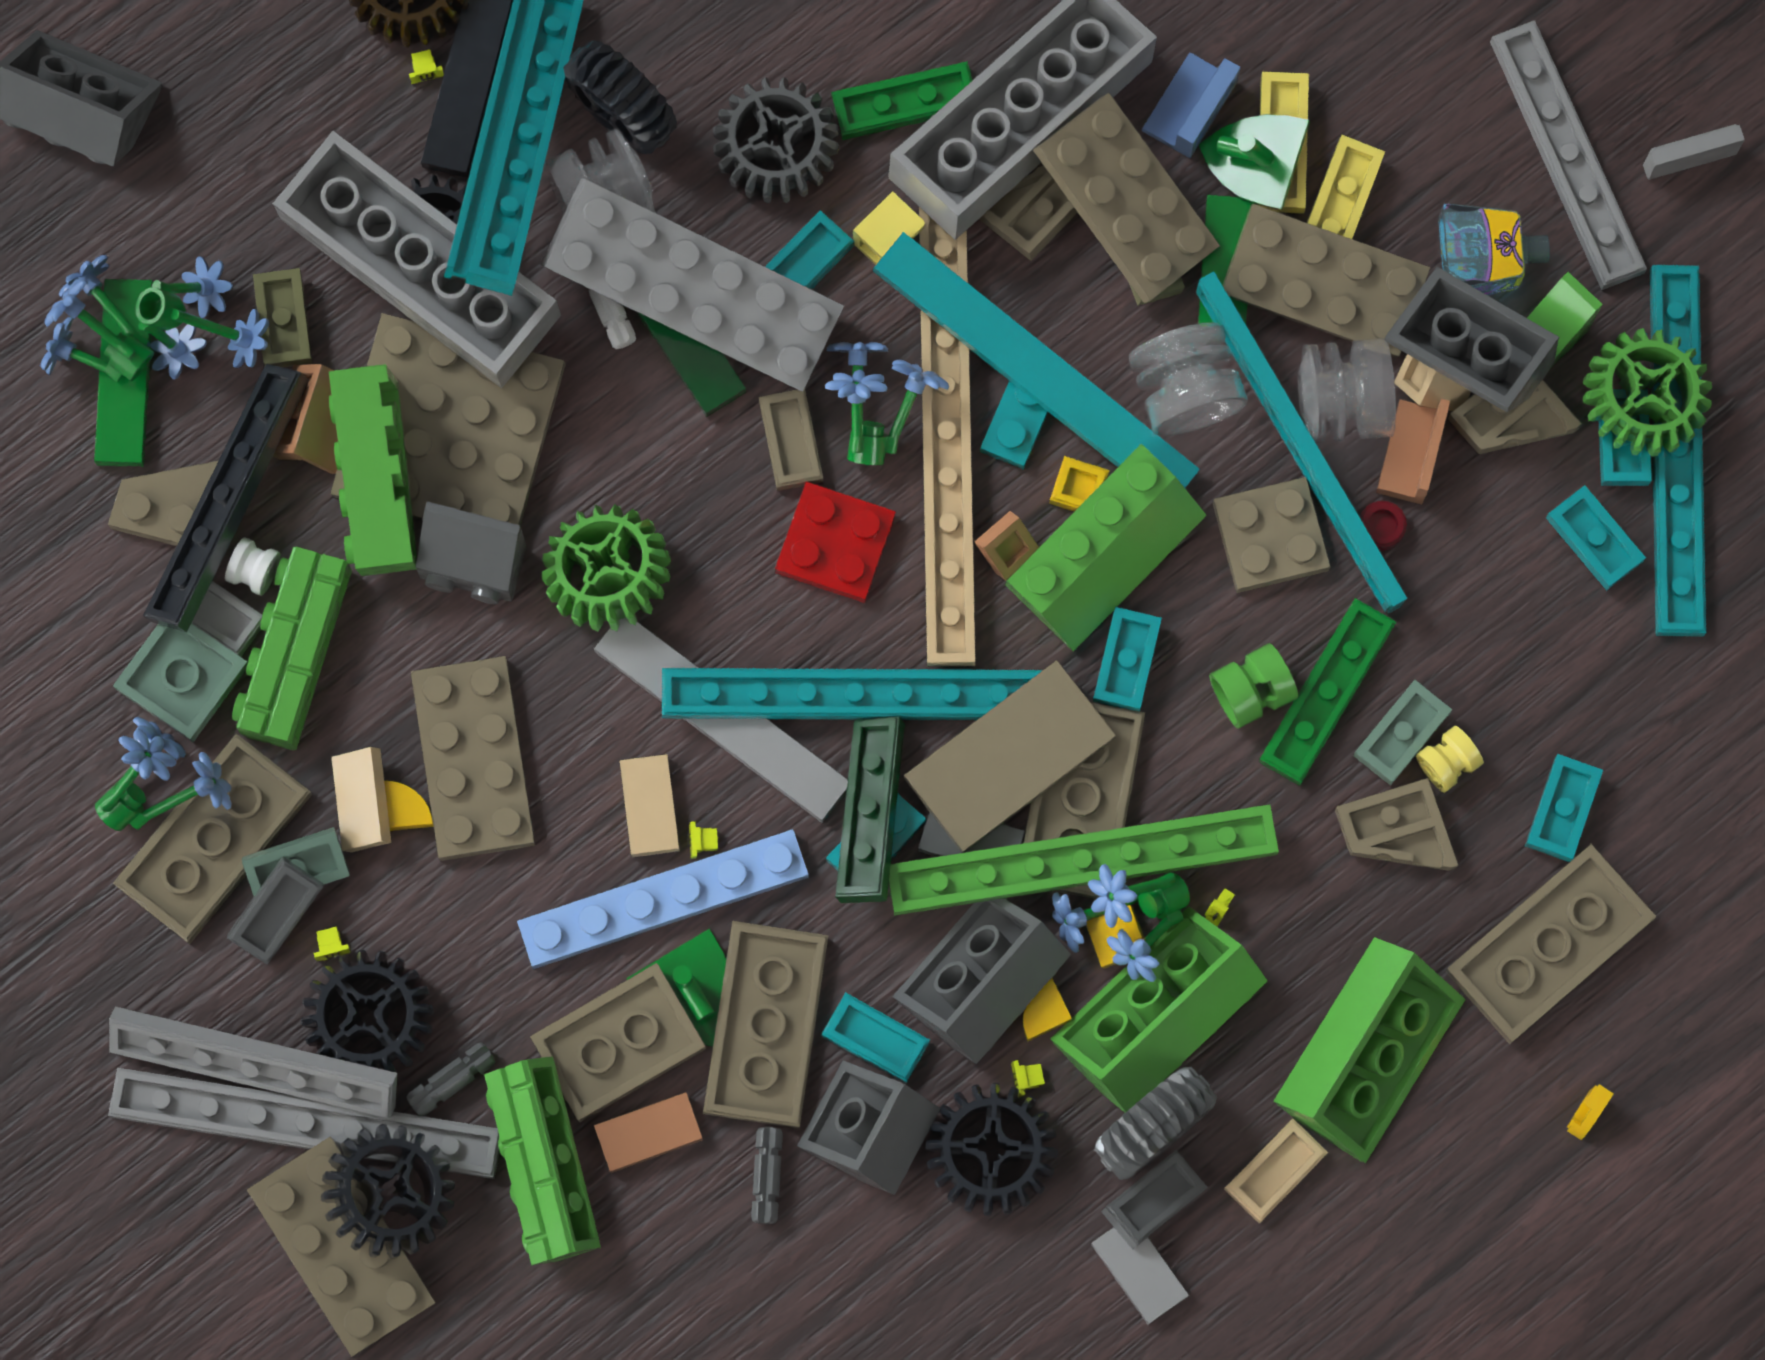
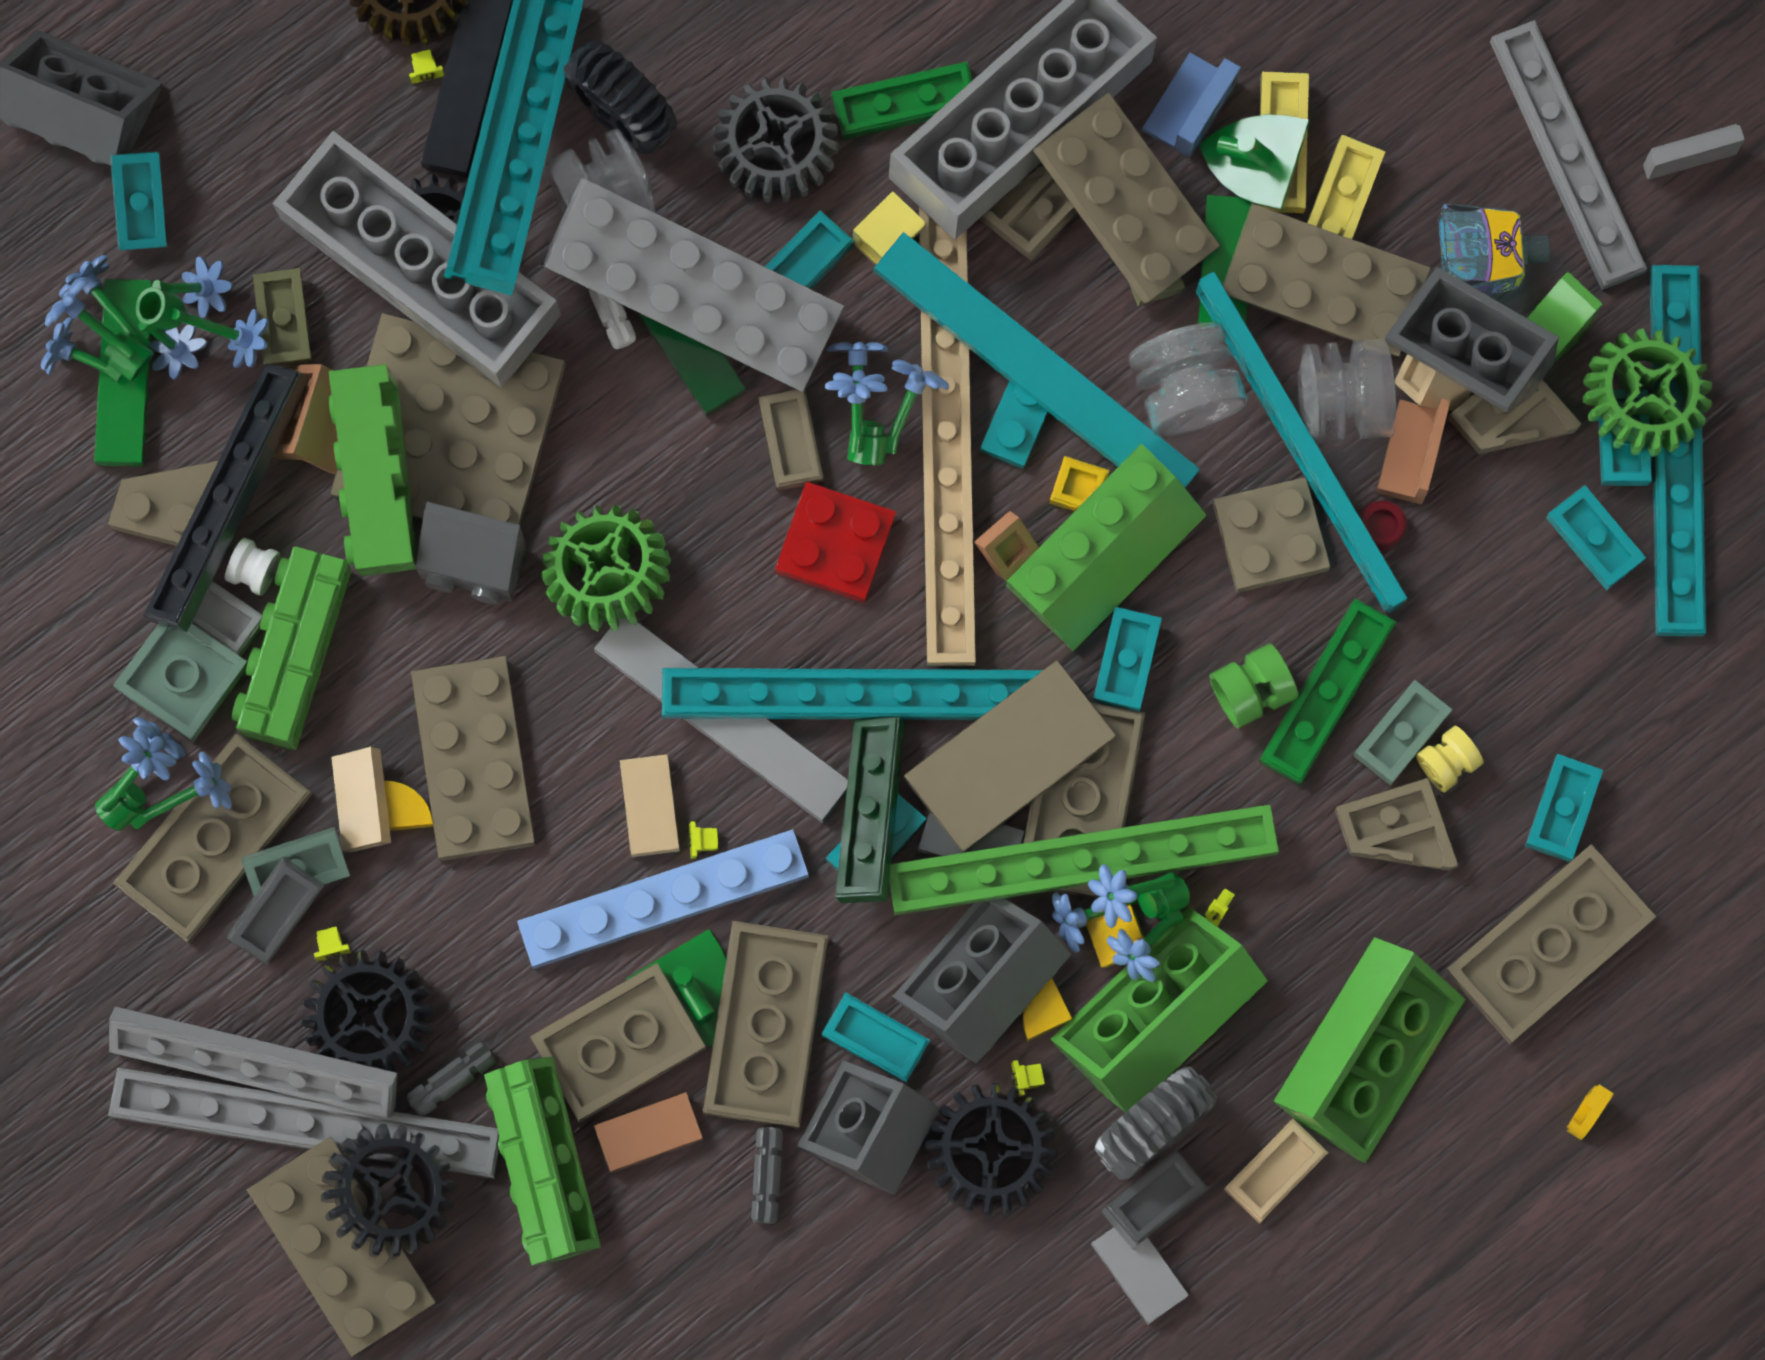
(138, 200): none -> teal plate

